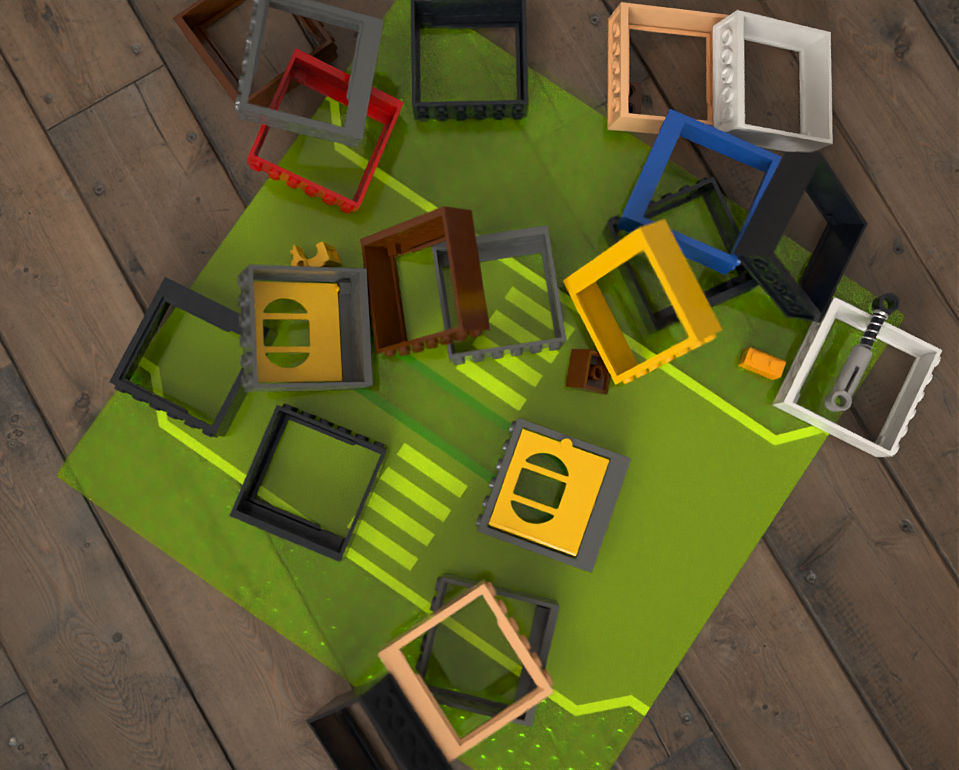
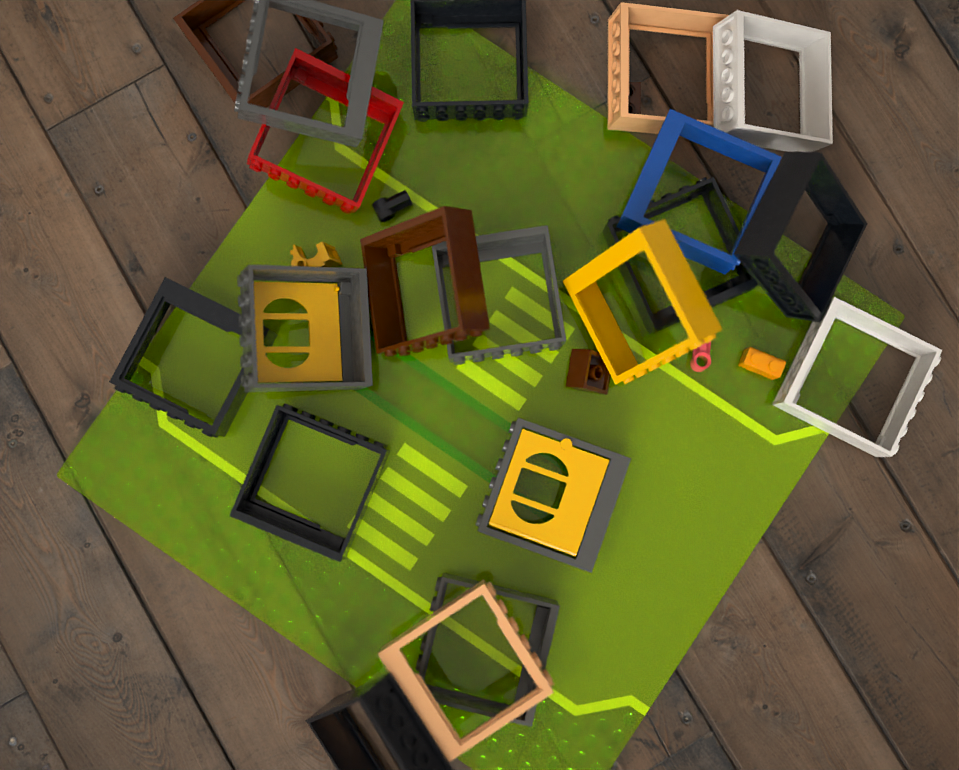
(387, 207): none -> black piece
(701, 352): none -> coral piece
(860, 354): piece -> none

